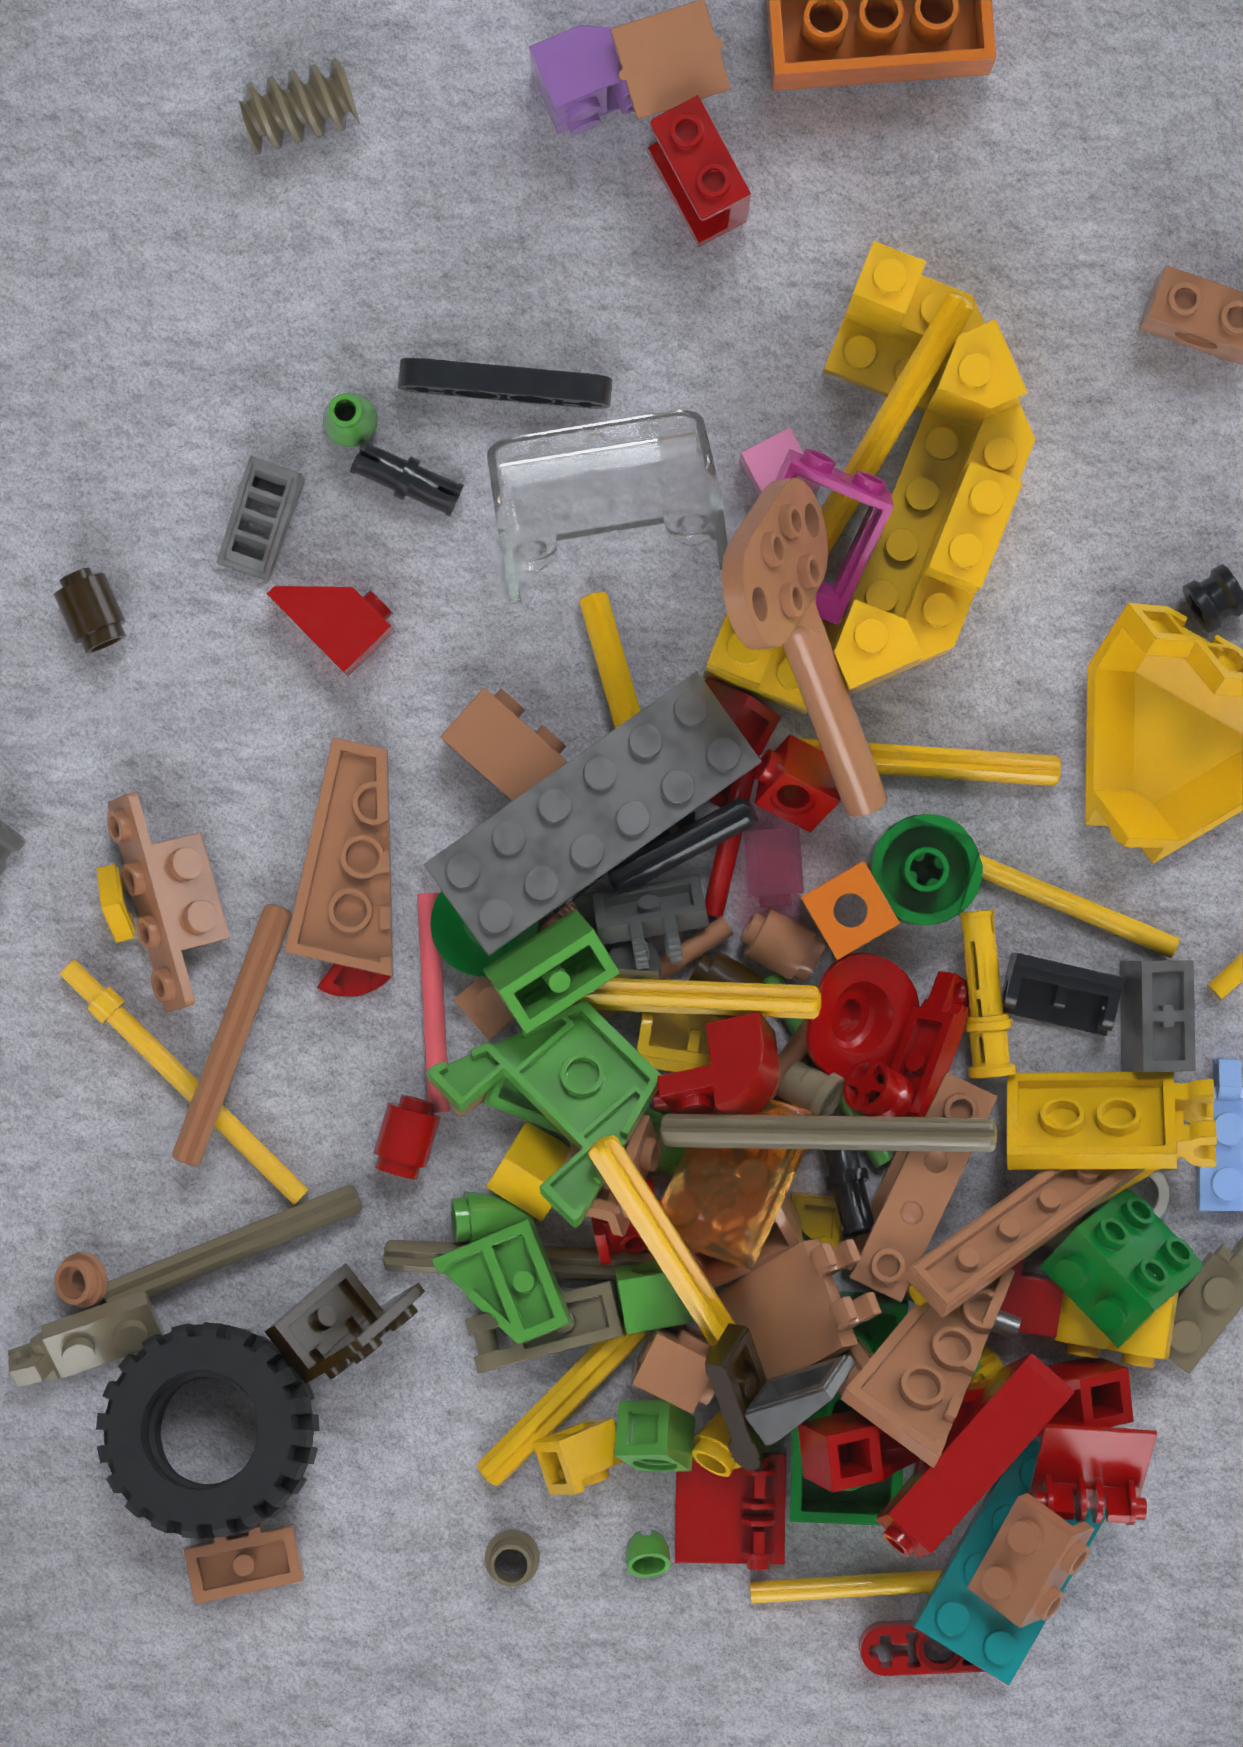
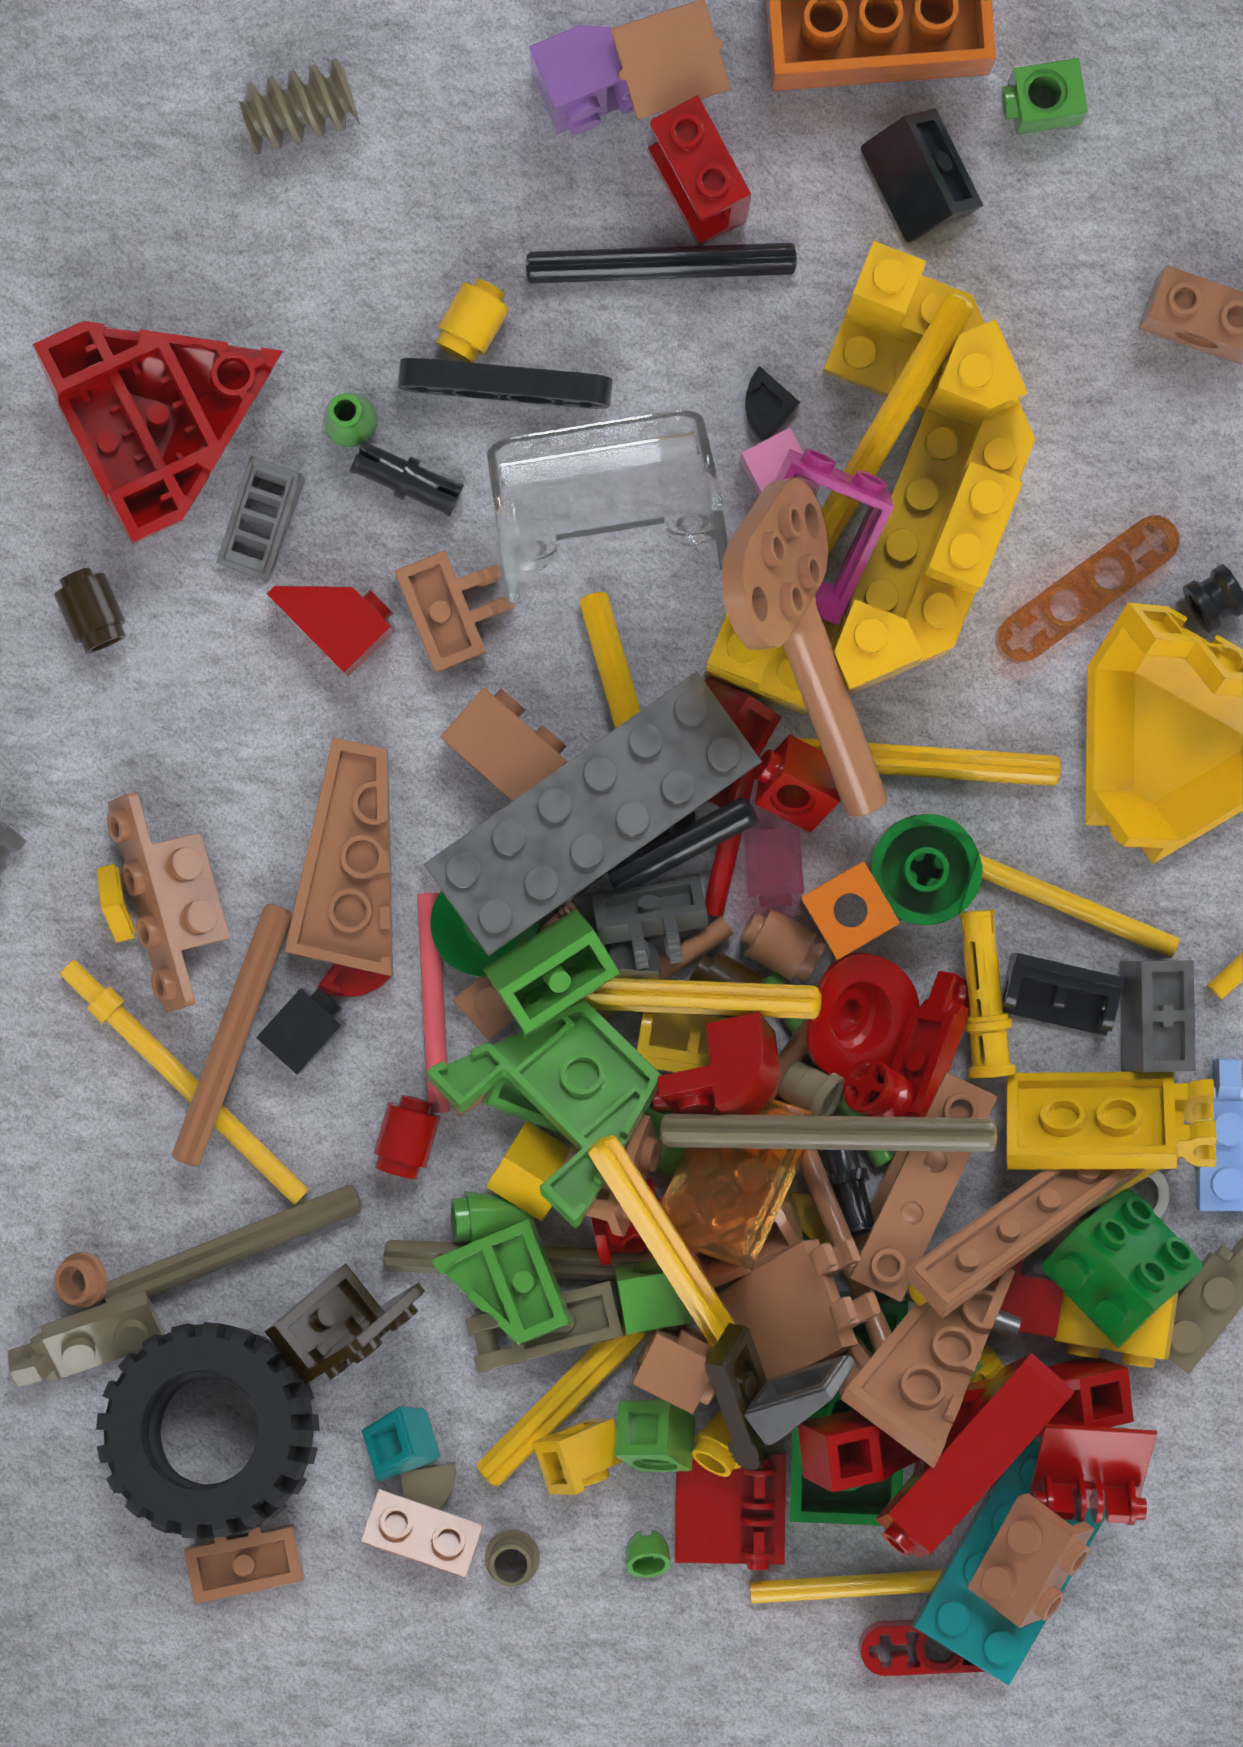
(150, 412): none -> red wedge
(302, 1028): none -> black brick
(400, 1442): none -> teal slope
(421, 1533): none -> hinge
(429, 1484): none -> dark tan tile
(442, 611): none -> nougat hinge
(472, 320): none -> yellow brick
(661, 263): none -> black axle
(767, 404): none -> black tile
(838, 1231): none -> nougat bar
(920, 174): none -> black panel
(1065, 83): none -> bright green brick
(1089, 593): none -> clear orange beam

